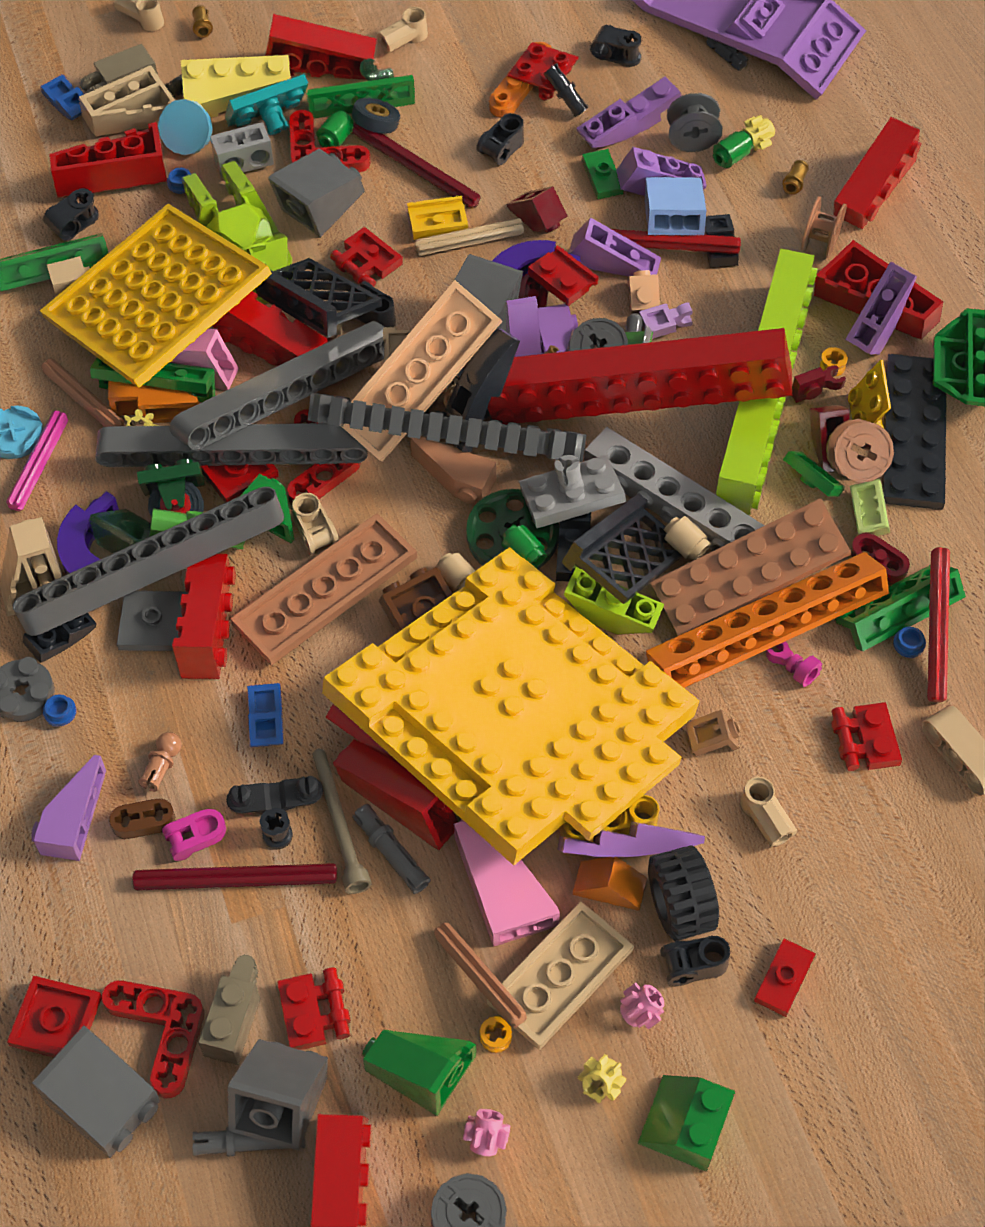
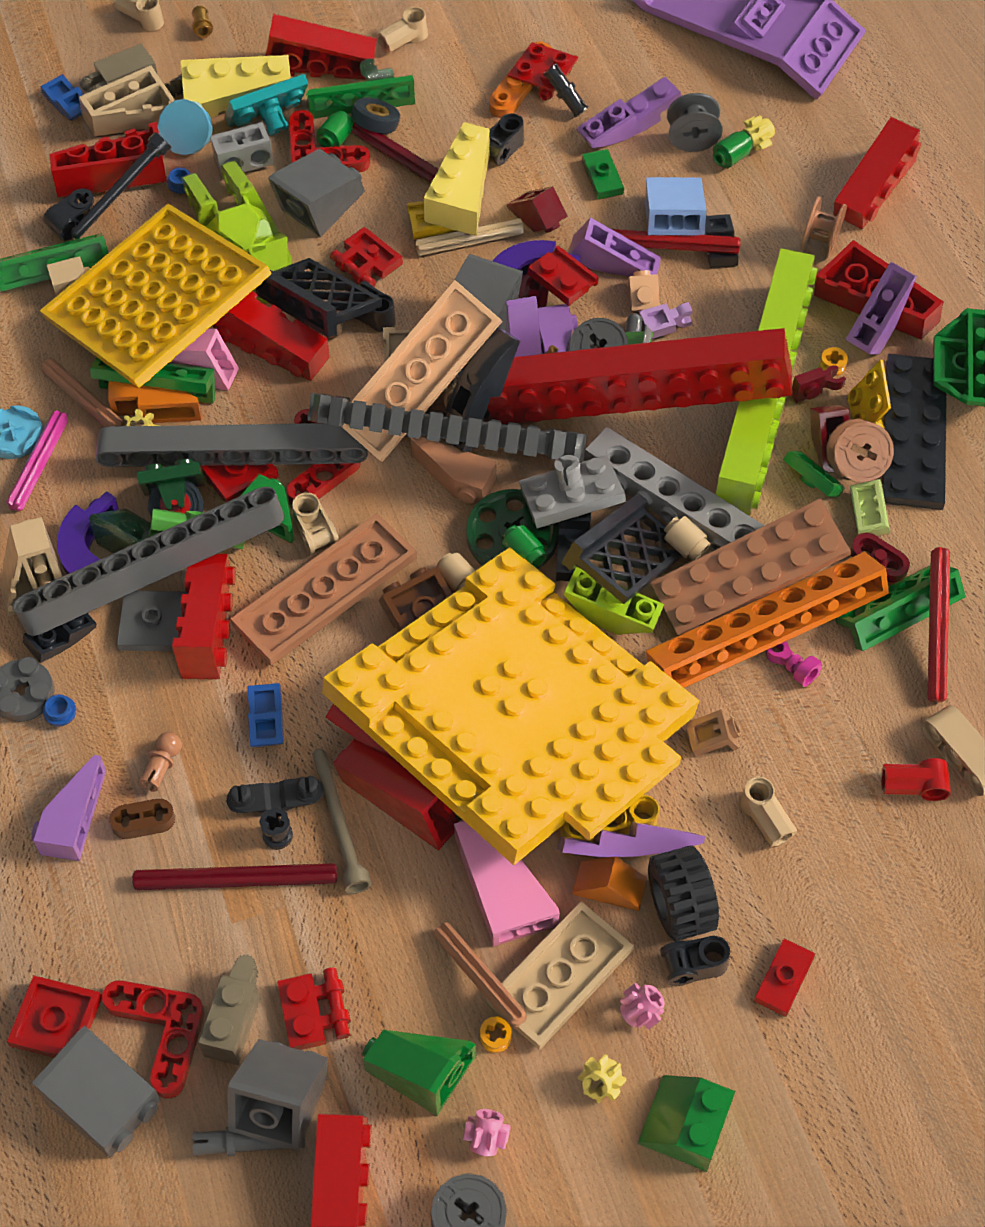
(156, 146): none -> black piece
(207, 828): dark pink plate -> none
(279, 387): dark grey beam -> none
(385, 841): dark grey pin -> none
(459, 183): none -> light yellow wedge
(615, 44): black piece -> none
(644, 163): medium lavender slope -> none
(728, 53): black axle -> none
(793, 182): pearl gold pin -> none
(875, 735): red plate -> none
(909, 642): blue plate -> none
(925, 779): none -> red piece

